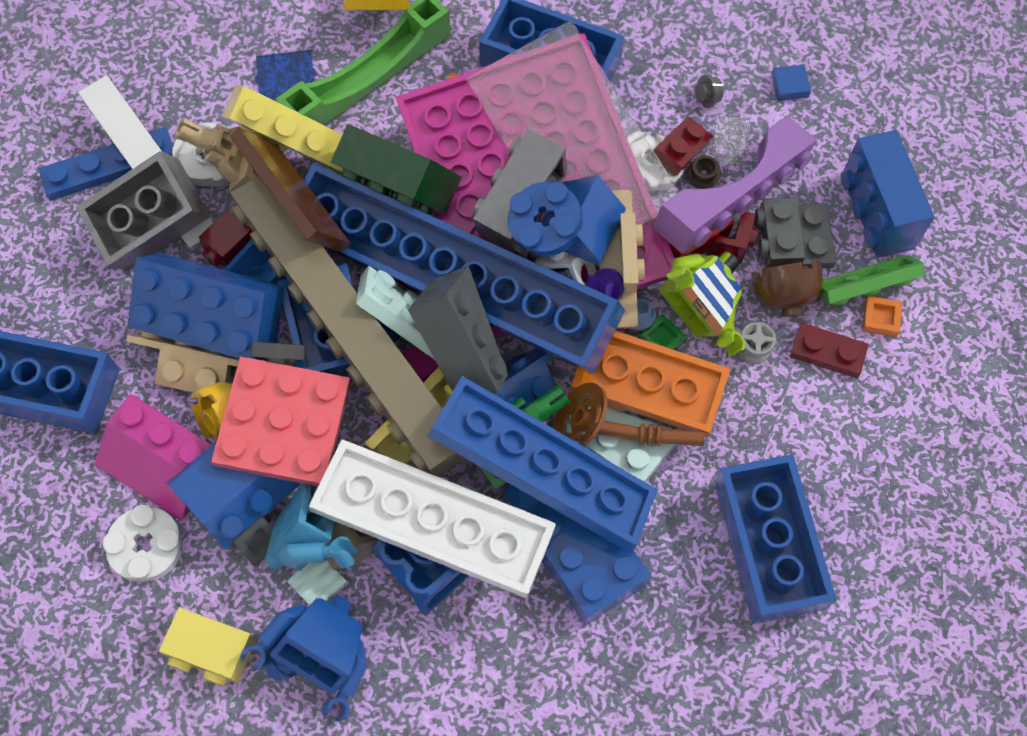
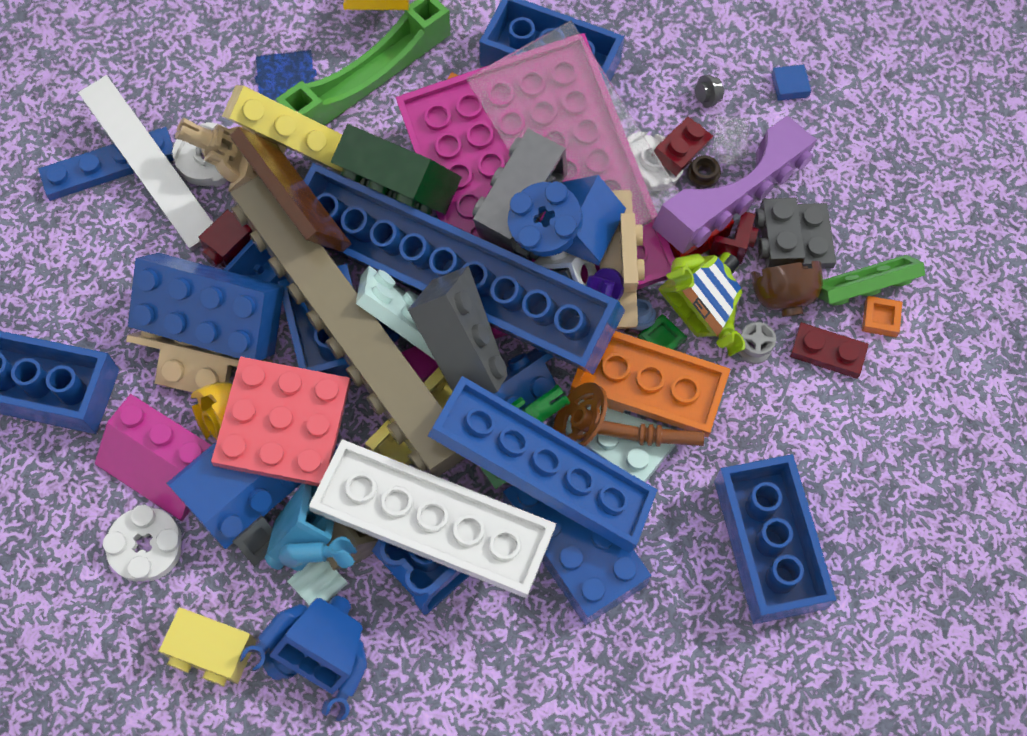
(143, 211): flat silver brick -> none
(278, 352): dark grey plate -> none
(886, 194): blue brick -> none

